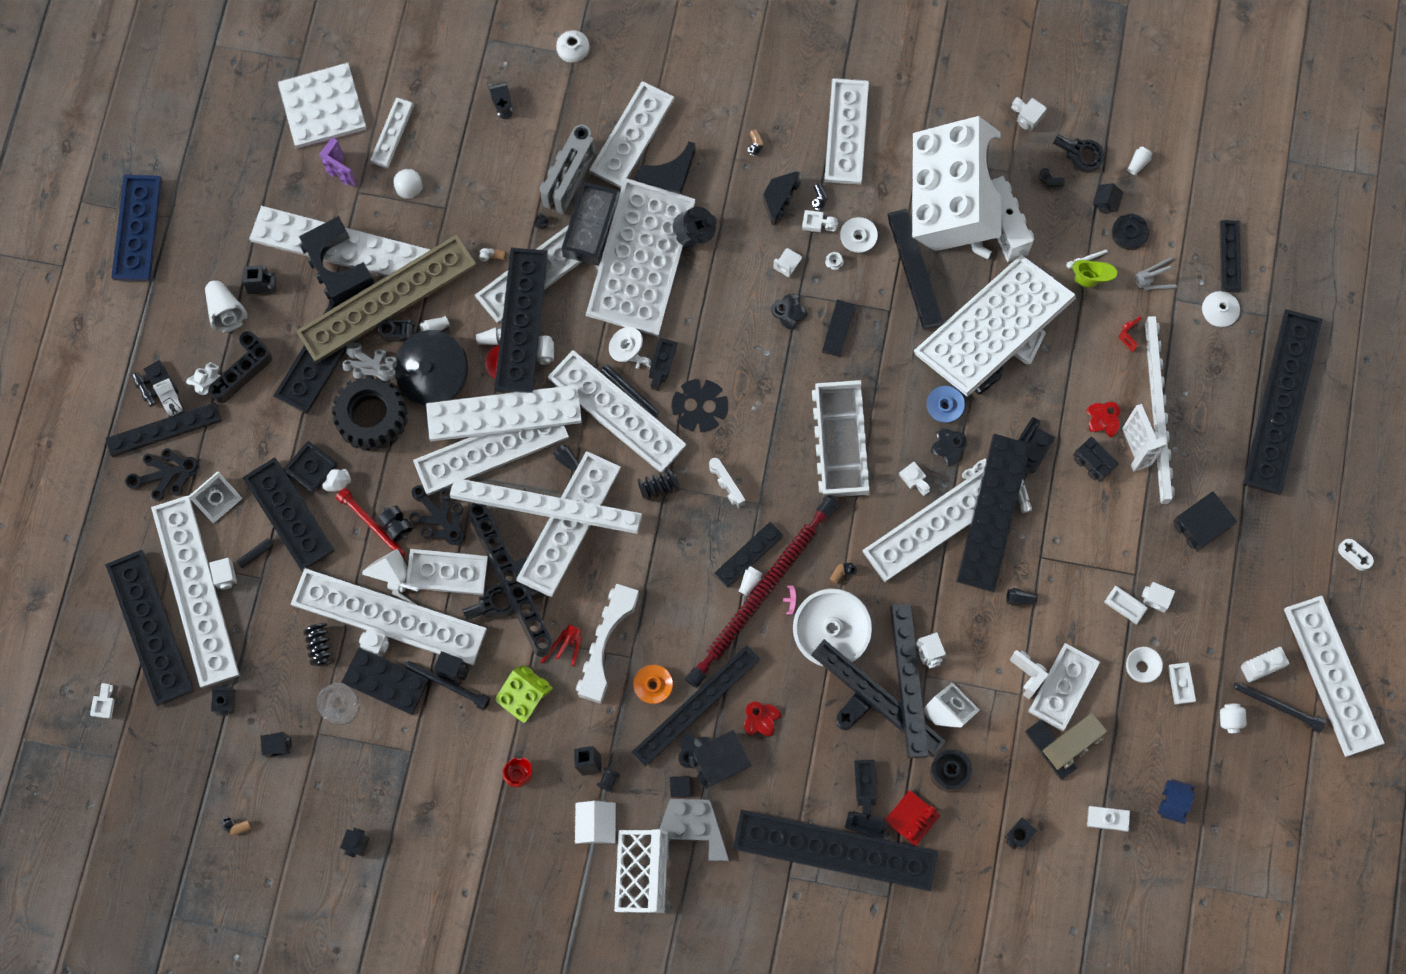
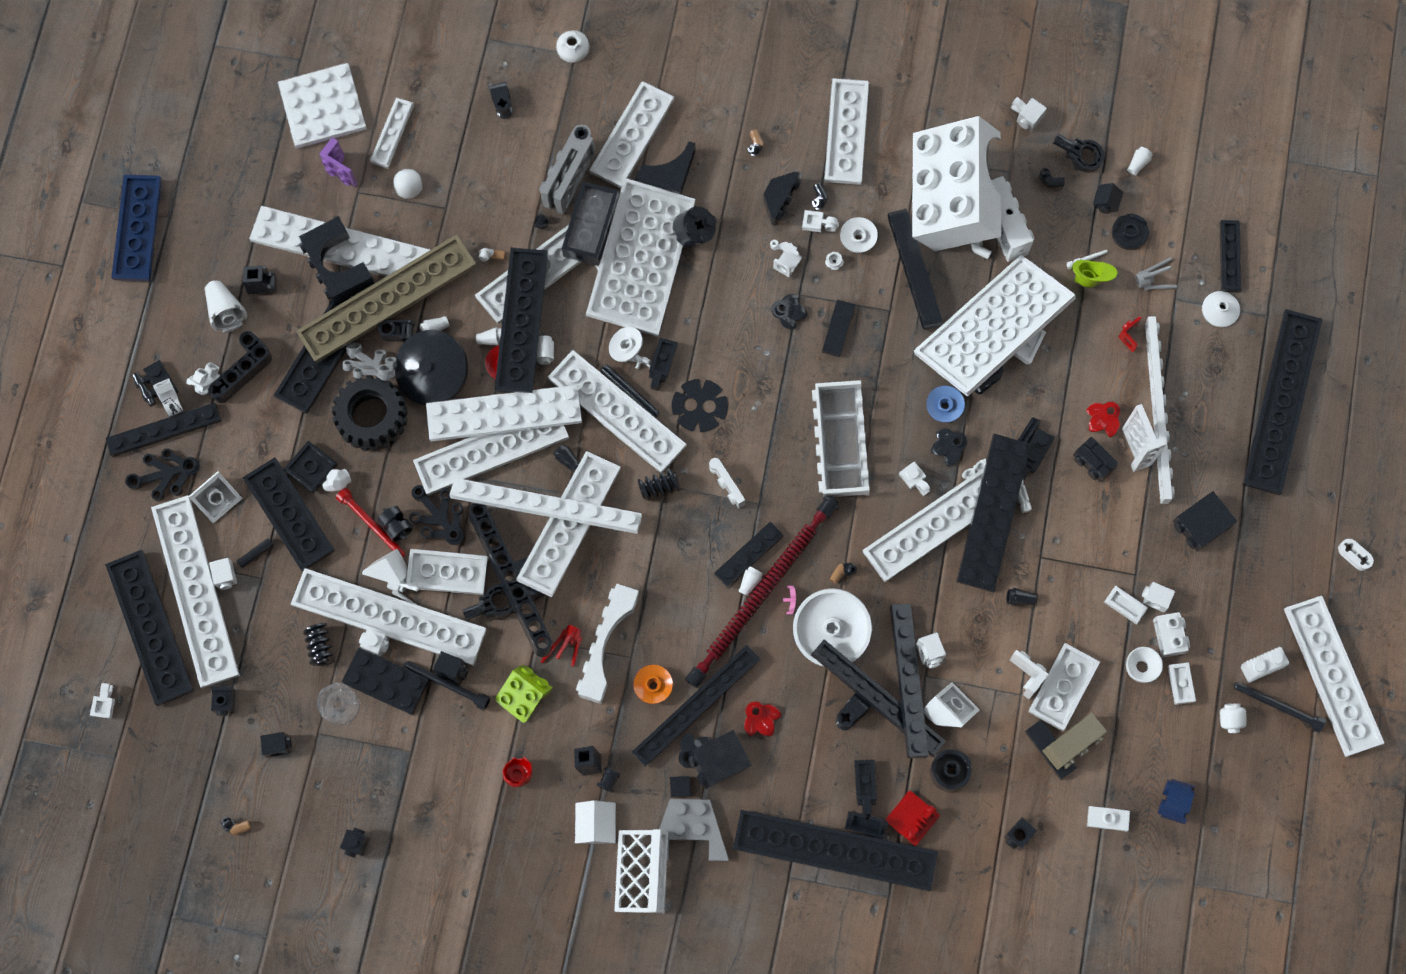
(785, 246): none -> white piece
(1171, 634): none -> white brick

